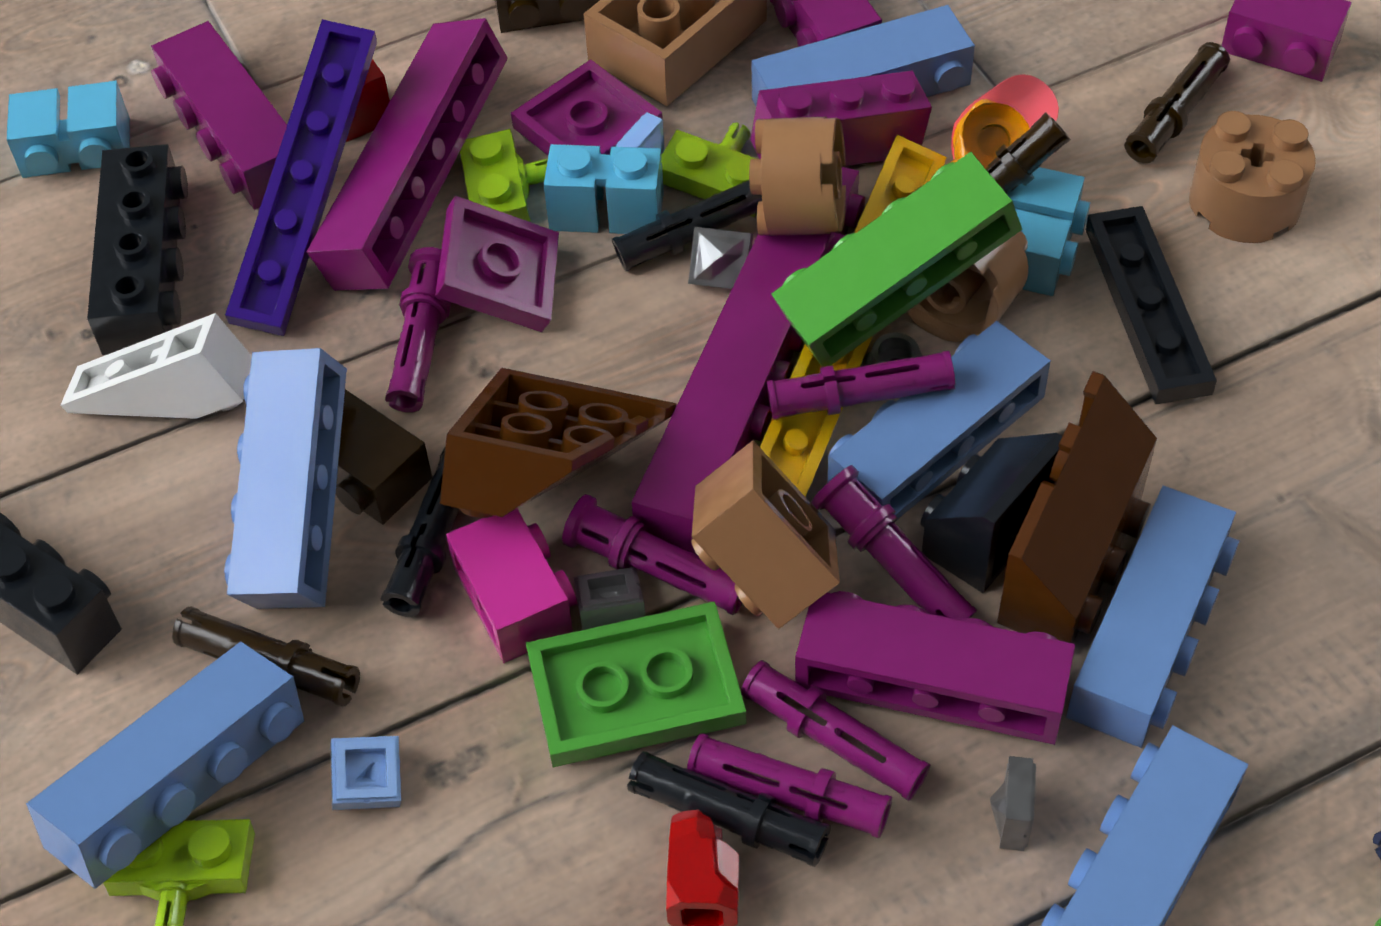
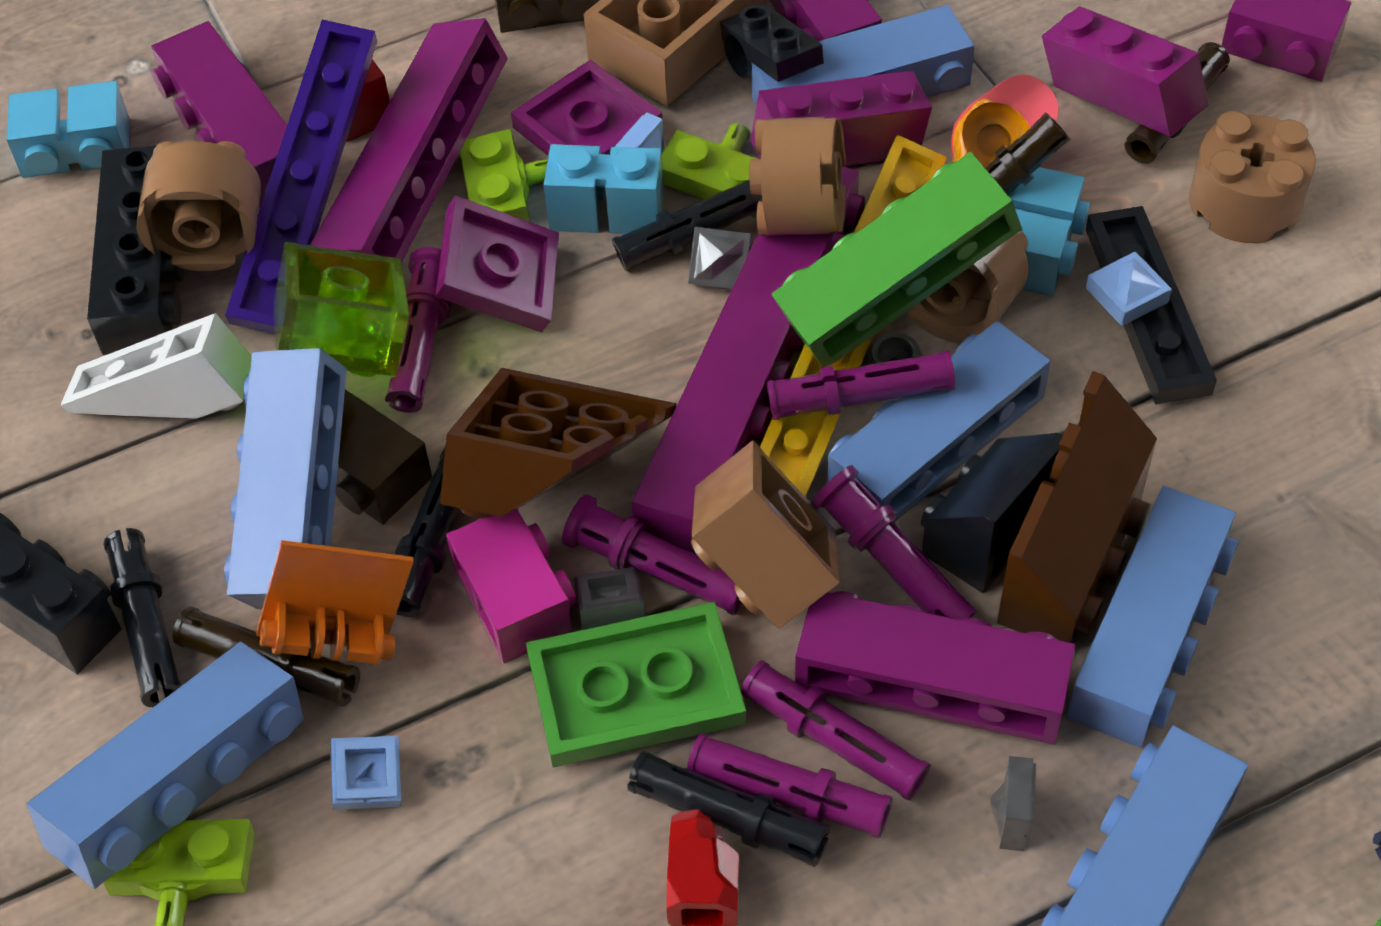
(137, 595): none -> black pin
(199, 204): none -> medium nougat brick
(334, 600): none -> orange hinge
(344, 305): none -> clear neon green brick
(769, 42): none -> black plate
(1126, 70): none -> magenta brick
(1128, 288): none -> light blue tile

